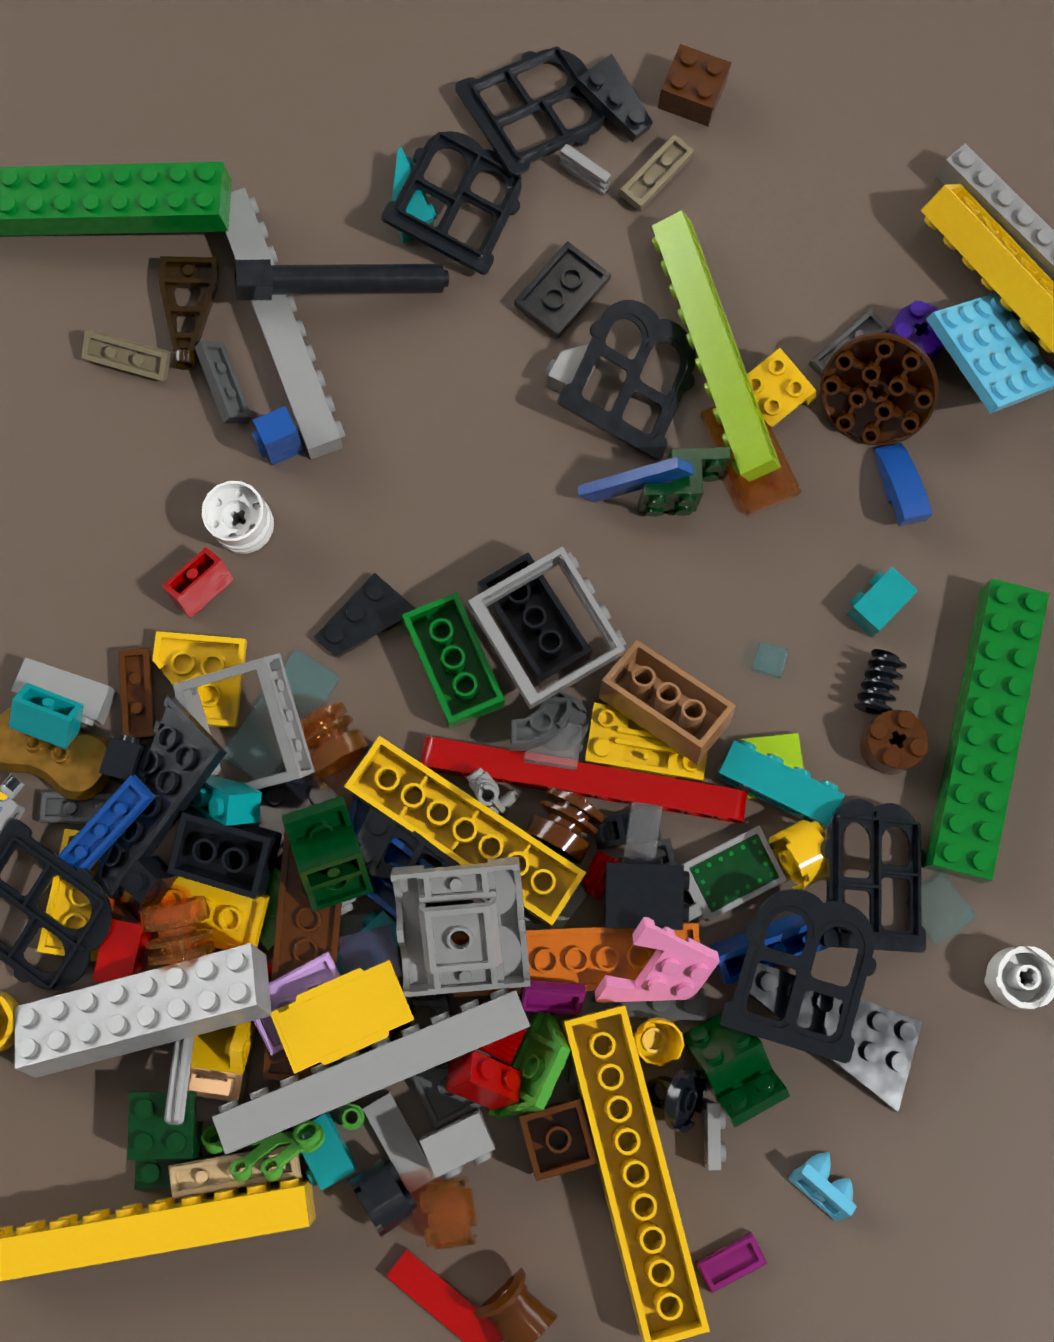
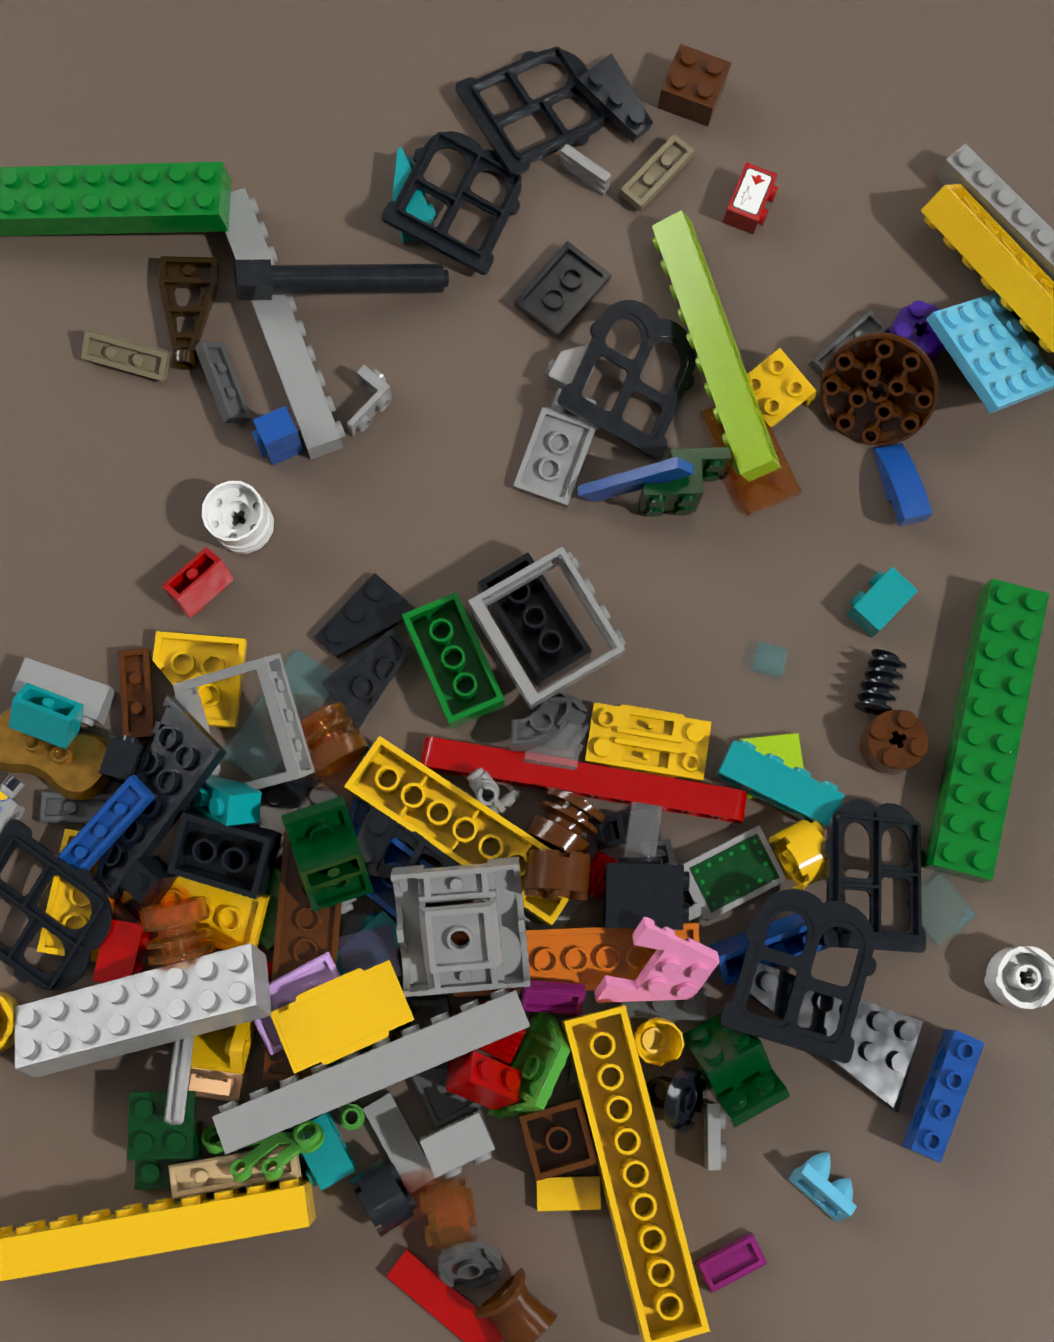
(367, 675): none -> black wing
(375, 384): none -> light grey bracket
(469, 1265): none -> dark grey tile
(555, 454): none -> light grey tile
(557, 875): none -> reddish brown brick
(568, 1193): none -> yellow tile
(666, 701): medium nougat brick -> none
(750, 197): none -> brick
(943, 1094): none -> blue brick

